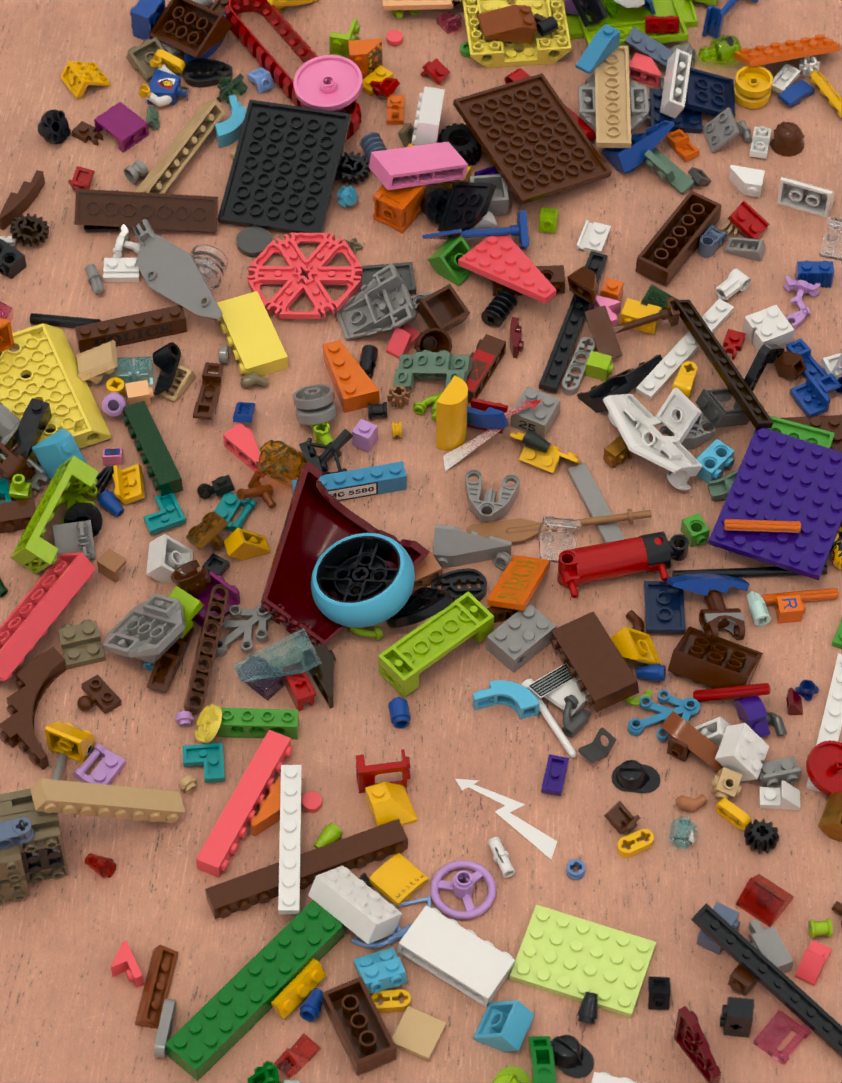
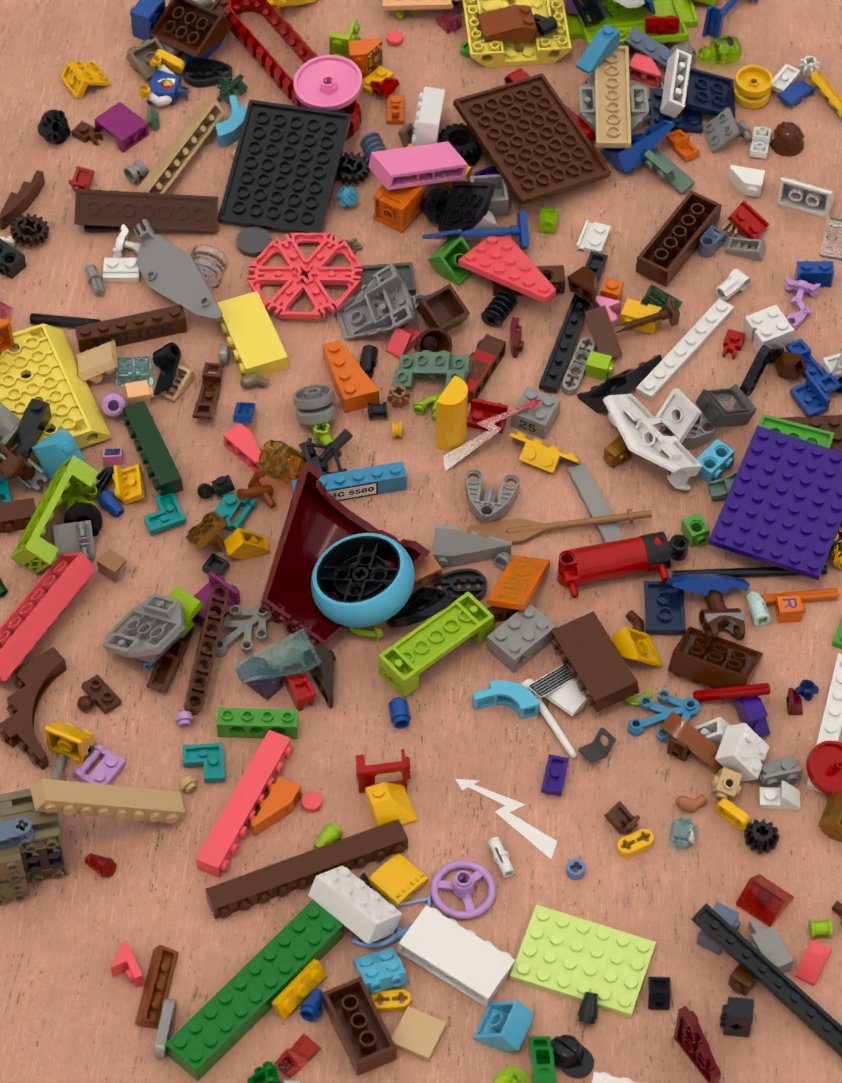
(19, 488): lime axle -> none
(81, 644): dark tan plate -> none
(116, 385): yellow wheel -> none
(165, 557): white slope -> none
(190, 579): reddish brown helmet -> none
(208, 723): light yellow tile -> none
(262, 79): light blue bracket -> none
(290, 840): white plate -> none
(365, 435): lavender brick -> none
(435, 70): red bracket -> none
(489, 419): blue slope -> none
(535, 441): pearl dark grey cone -> none
(557, 536): clear bracket -> none
(573, 725): dark grey plant -> none
(635, 777): black piece -> none
(652, 672): blue cone -> none
(686, 378): yellow piece -> none
(699, 176): dark grey plate -> none
(723, 365): dark brown plate -> none
(762, 525): orange axle -> none
(776, 1032): clear pink plate -> none
(777, 722): dark grey arm -> none
(786, 51): orange plate -> none

